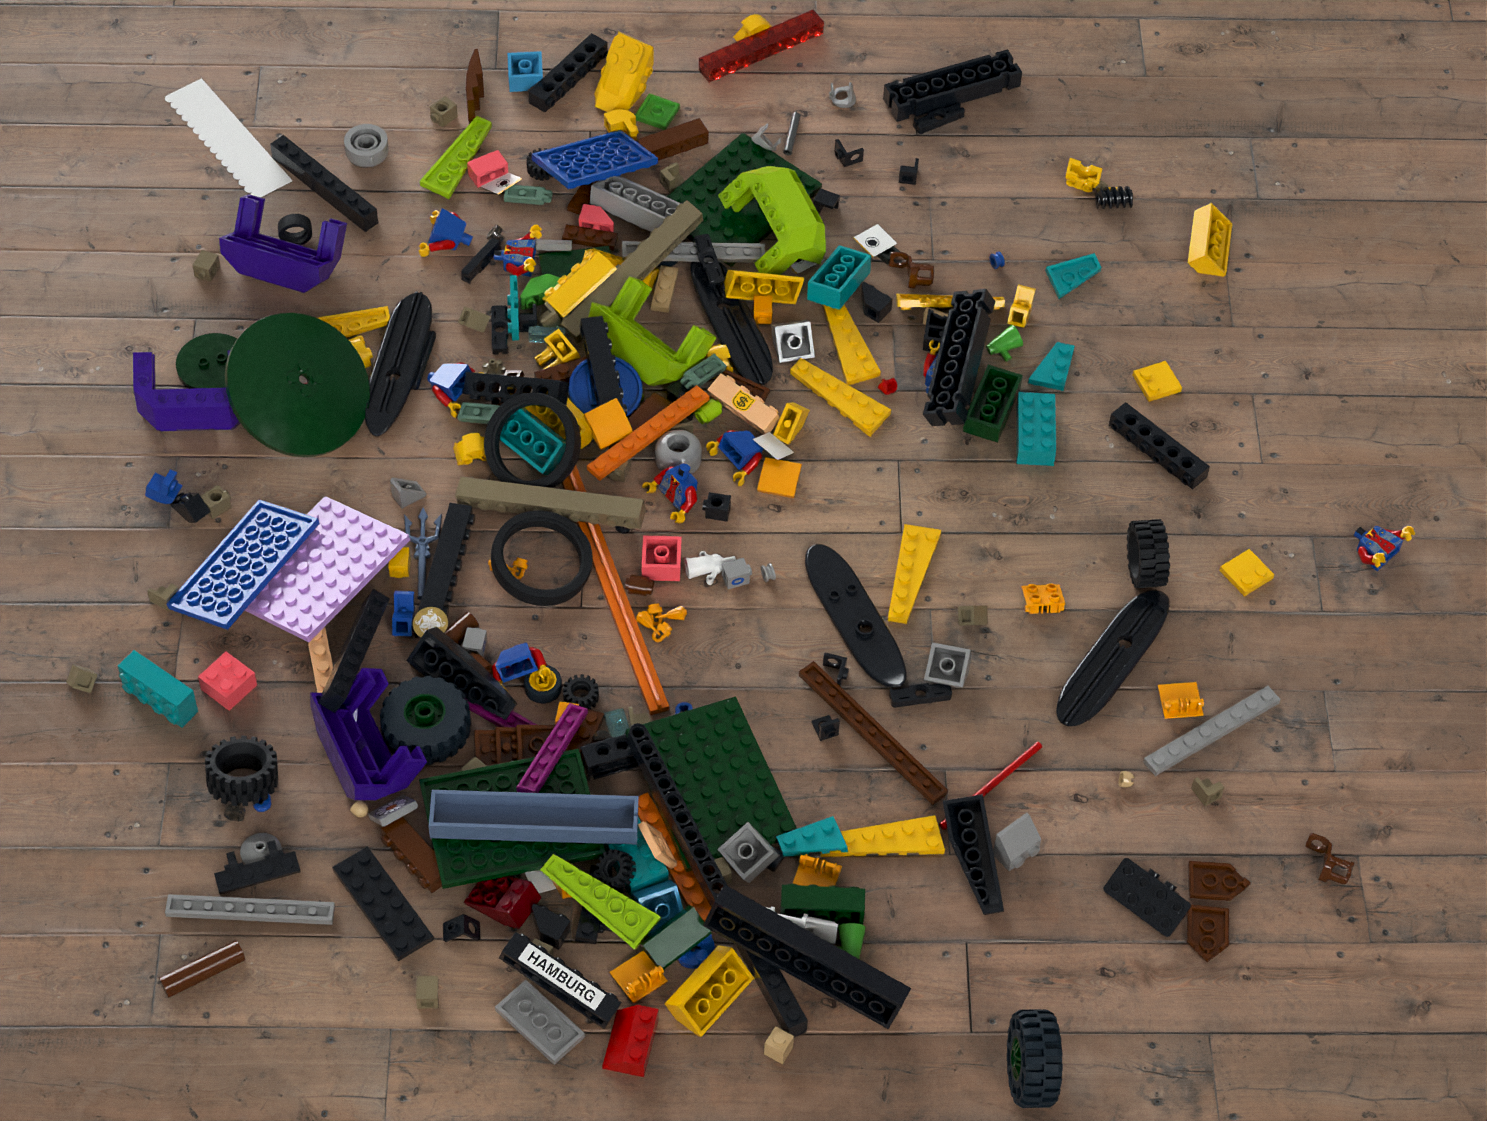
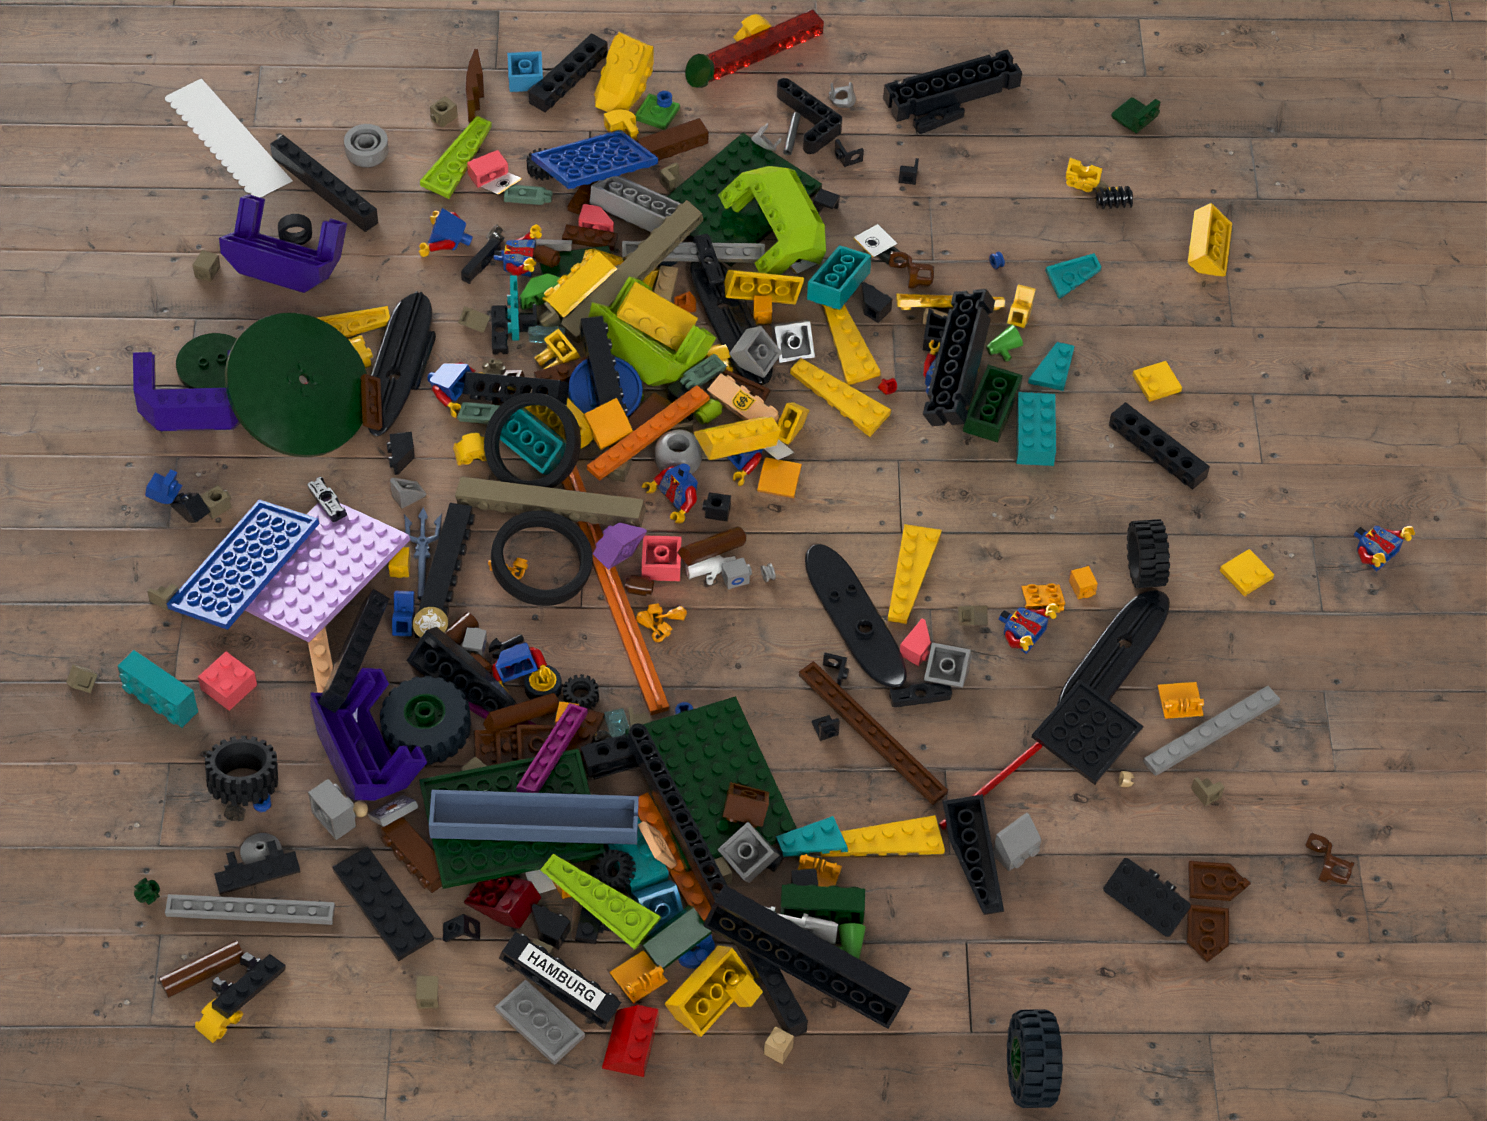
(147, 891): none -> dark green gear
(213, 1024): none -> yellow cylinder
(259, 975): none -> black hinge
(332, 507): none -> piece
(332, 809): none -> light grey brick
(371, 402): none -> reddish brown plate
(402, 450): none -> black slope
(495, 644): none -> black bar
(521, 712): none -> reddish brown brick
(546, 256): none -> reddish brown brick
(618, 544): none -> medium lavender slope
(656, 316): none -> yellow slope
(664, 99): none -> blue bush
(686, 301): none -> orange slope
(699, 70): none -> dark green tile
(712, 546): none -> reddish brown brick
(738, 437): none -> yellow slope
(743, 990): none -> yellow brick
(746, 804): none -> reddish brown slope
(755, 351): none -> light grey slope
(804, 877): none -> black panel
(826, 121): none -> black beam
(917, 644): none -> coral slope
(1026, 626): none -> torso
(1083, 582): none -> light orange brick
(1087, 731): none -> black plate
(1135, 114): none -> dark green bracket

